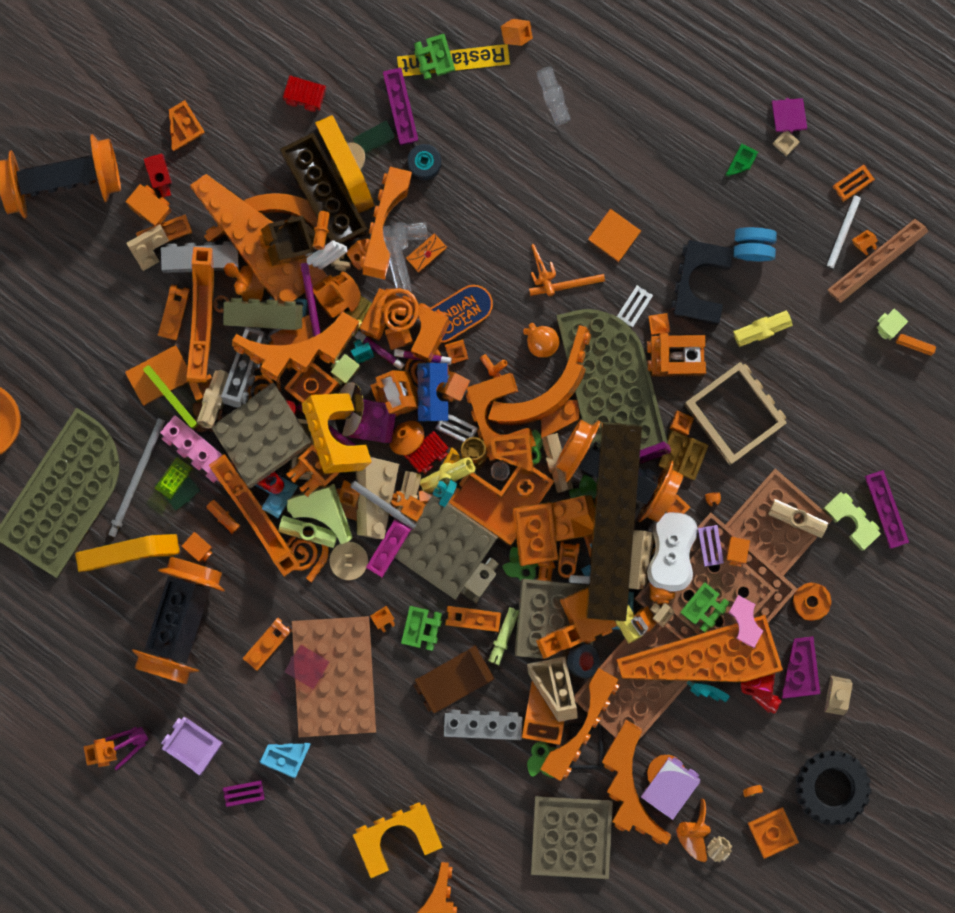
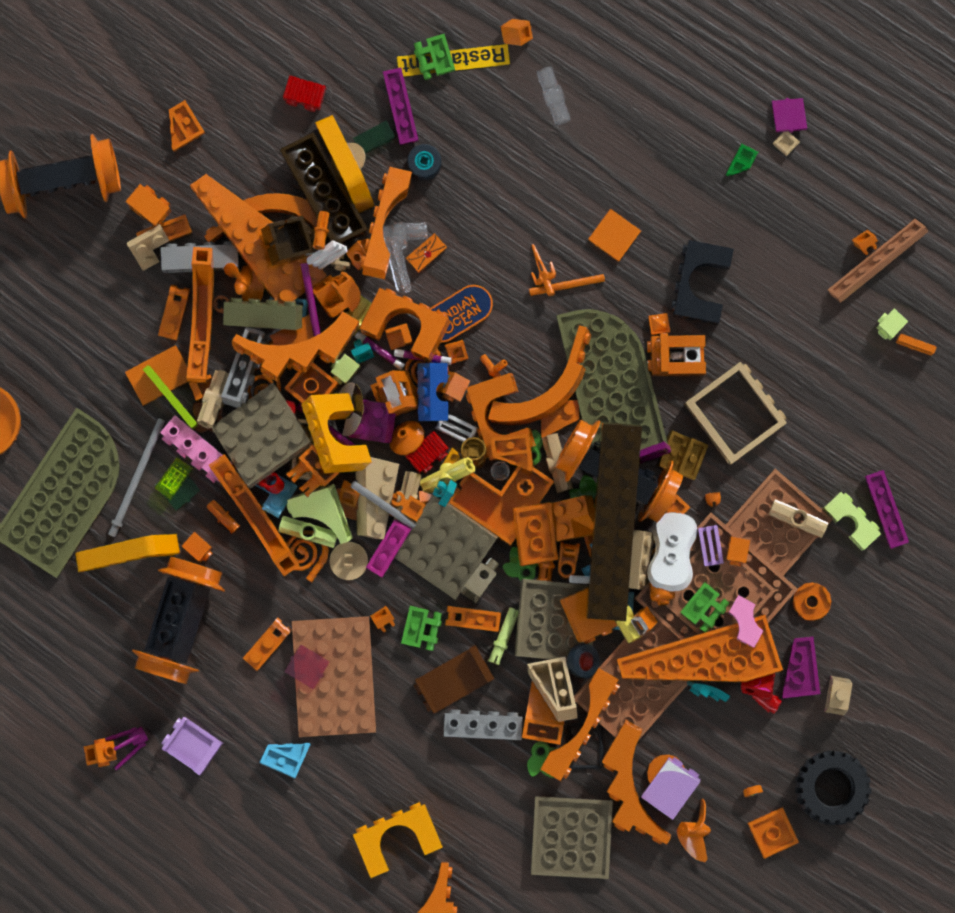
(157, 165): red torso -> none
(227, 796): magenta tile -> none
(401, 311): orange piece -> none
(541, 340): orange hat -> none
(560, 640): orange brick -> none
(643, 293): white tile -> none
(662, 613): tan tile -> none
(681, 423): orange tile -> none
(719, 849): tan gear -> none
(755, 244): dark azure wheel -> none
(762, 328): light yellow piece -> none
(840, 192): orange tile -> none
(843, 232): white bar -> none

